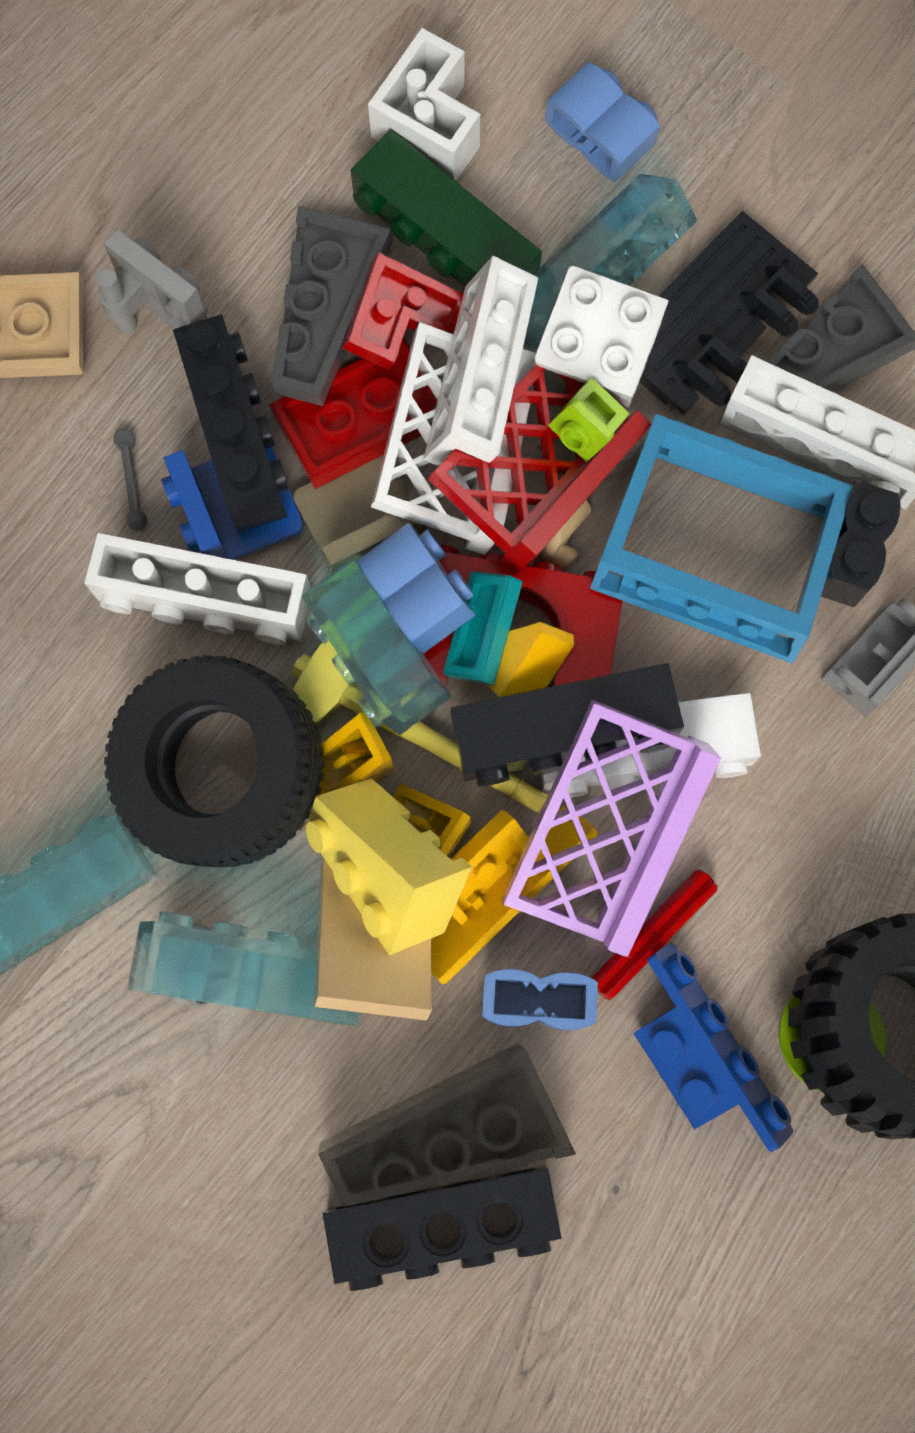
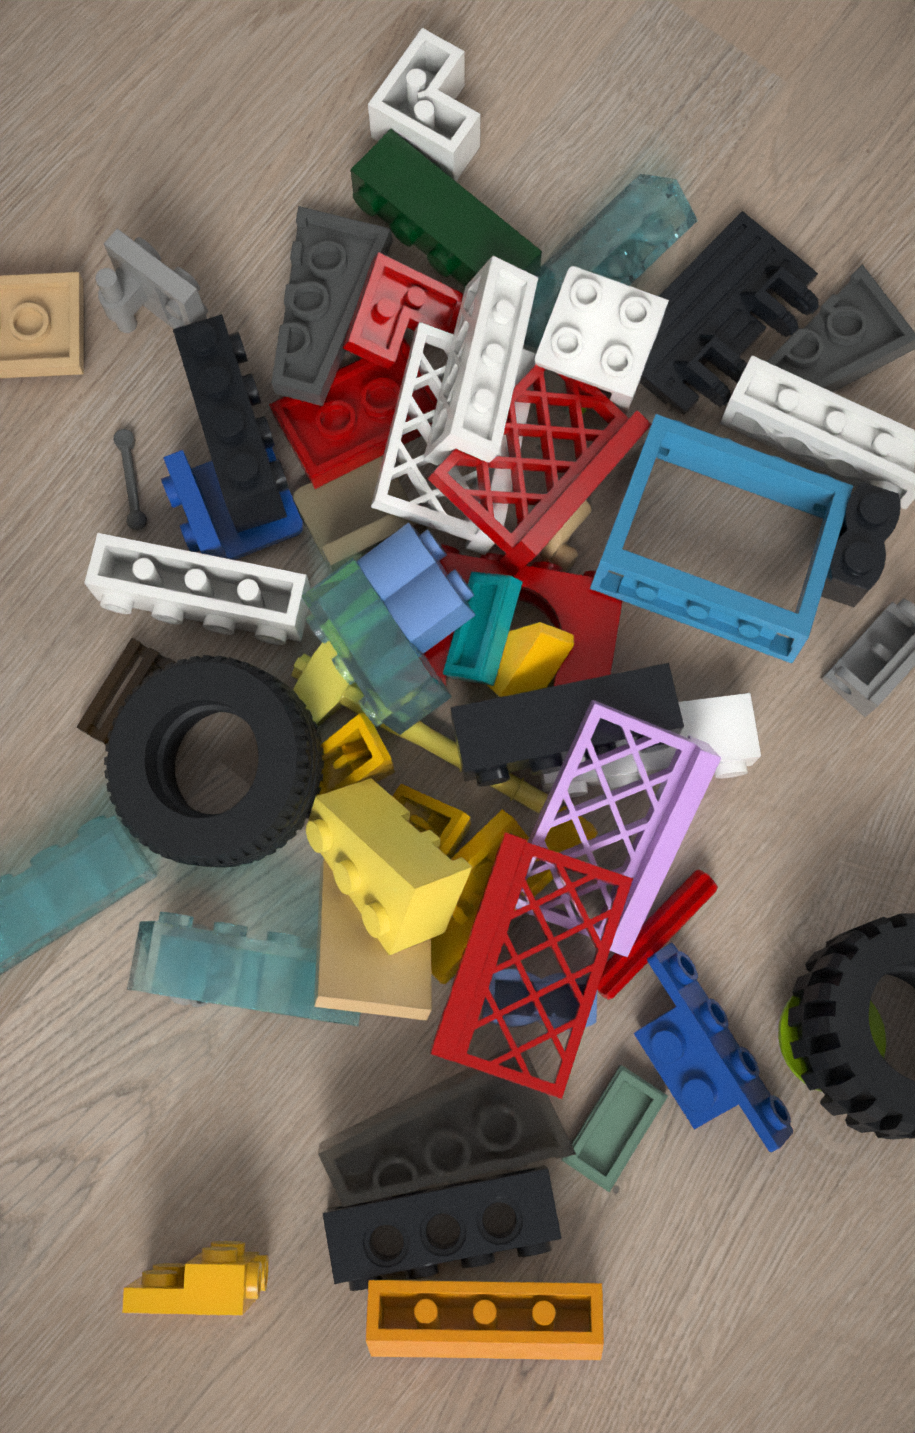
(112, 685): none -> dark brown tile
(212, 1283): none -> yellow plate
(483, 950): none -> red fence
(485, 1320): none -> light orange brick
(588, 420): lime bracket -> none
(602, 121): medium blue brick -> none
(615, 1127): none -> sand green tile

